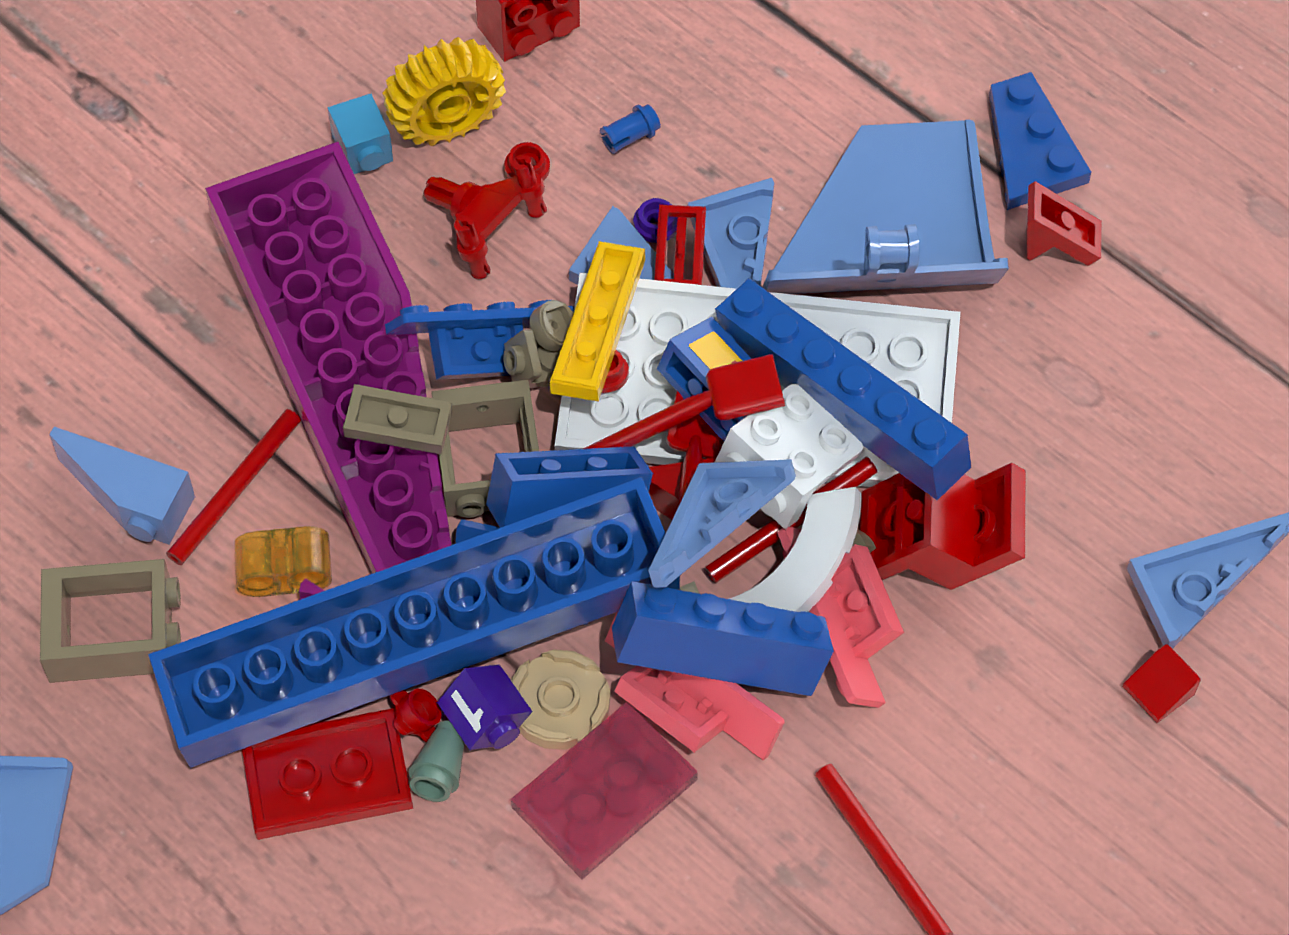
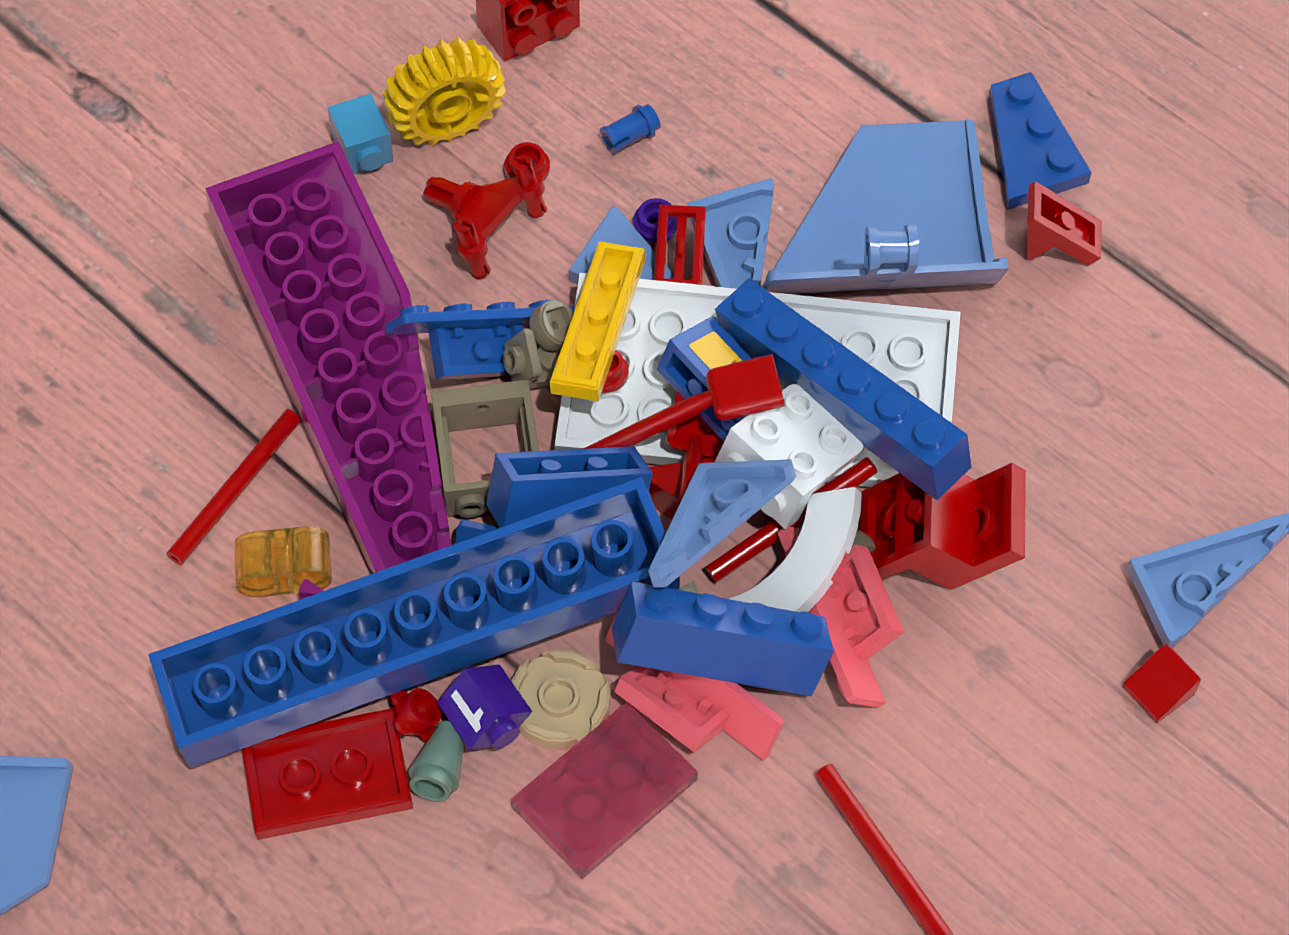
(113, 659): dark tan window -> none
(135, 490): medium blue slope -> none
(398, 419): dark tan plate -> none

